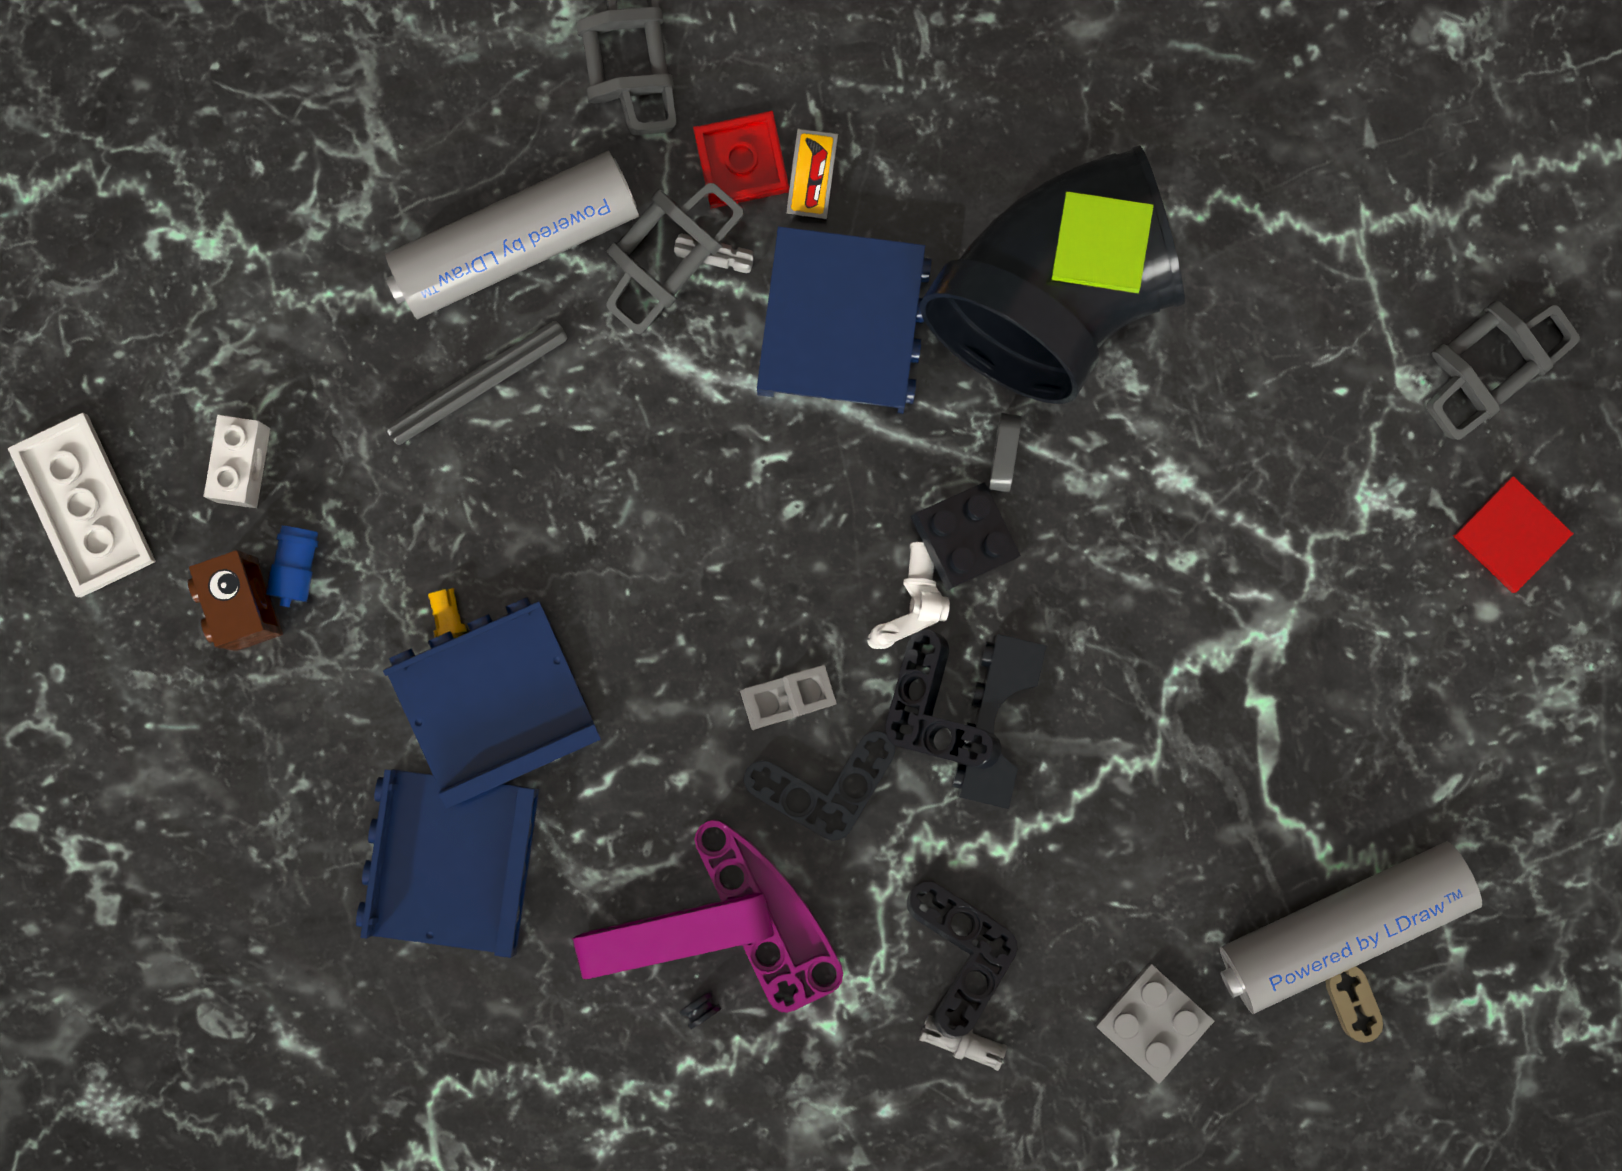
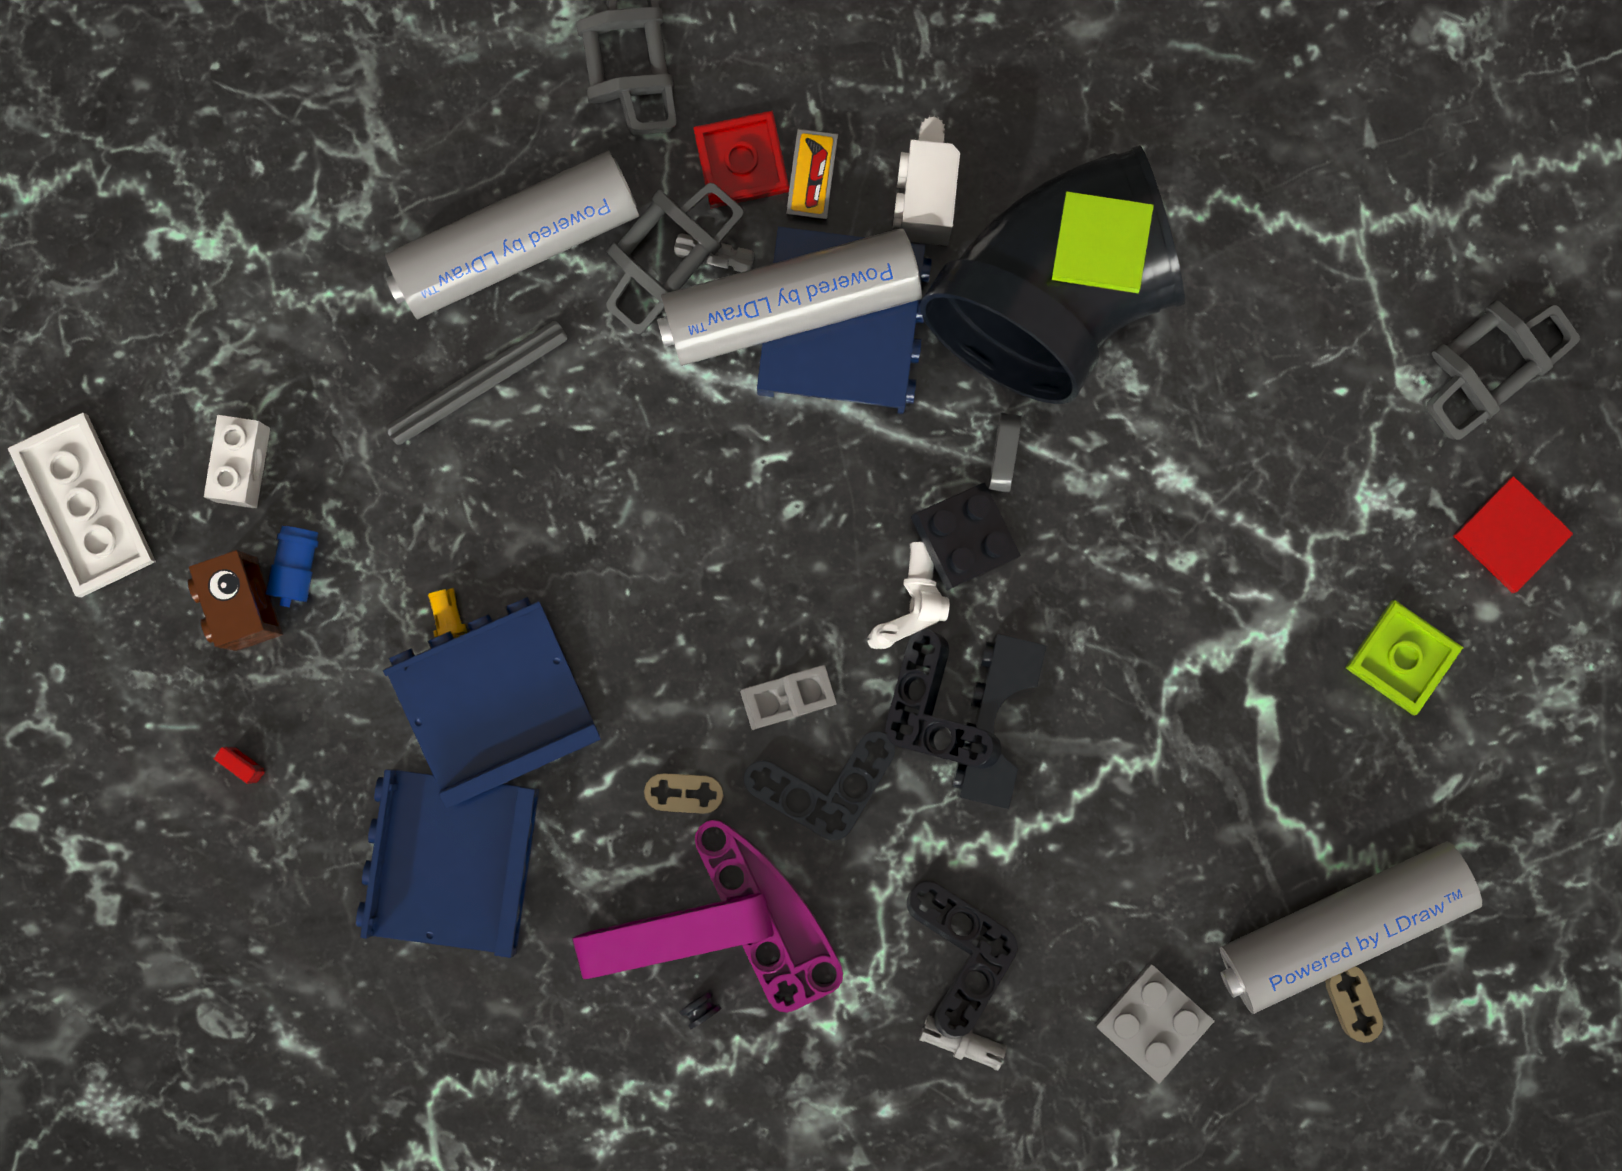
(239, 764): none -> red tile
(682, 803): none -> dark tan beam
(790, 296): none -> light grey piece
(930, 186): none -> white hinge
(1404, 657): none -> lime tile

